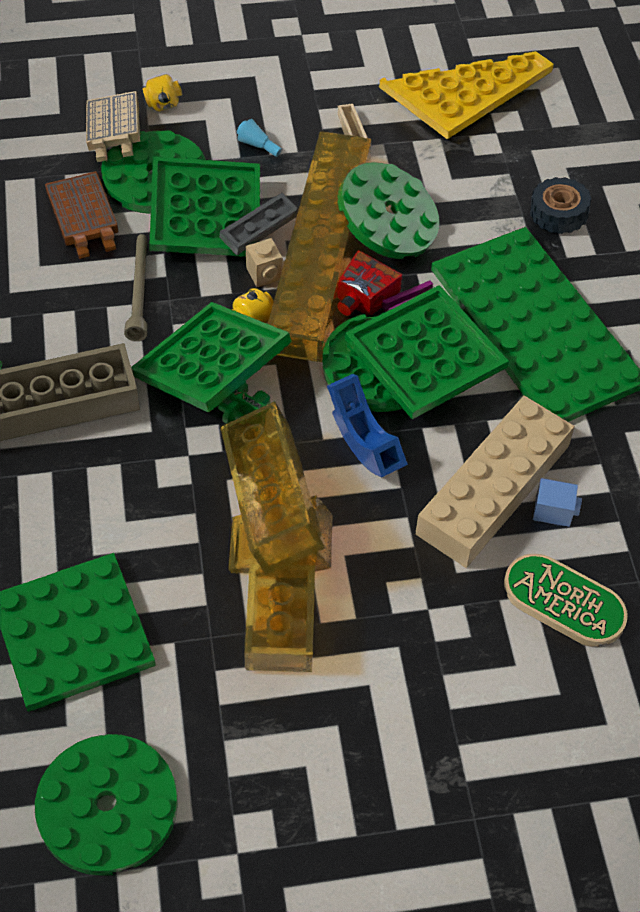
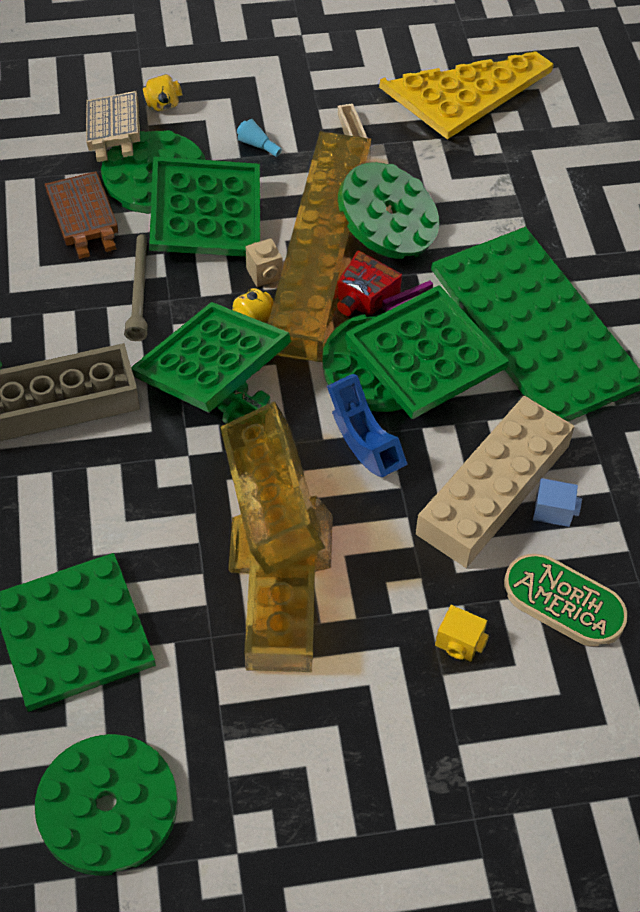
(259, 223): dark grey tile -> none
(461, 634): none -> yellow brick
(560, 205): black wheel -> none

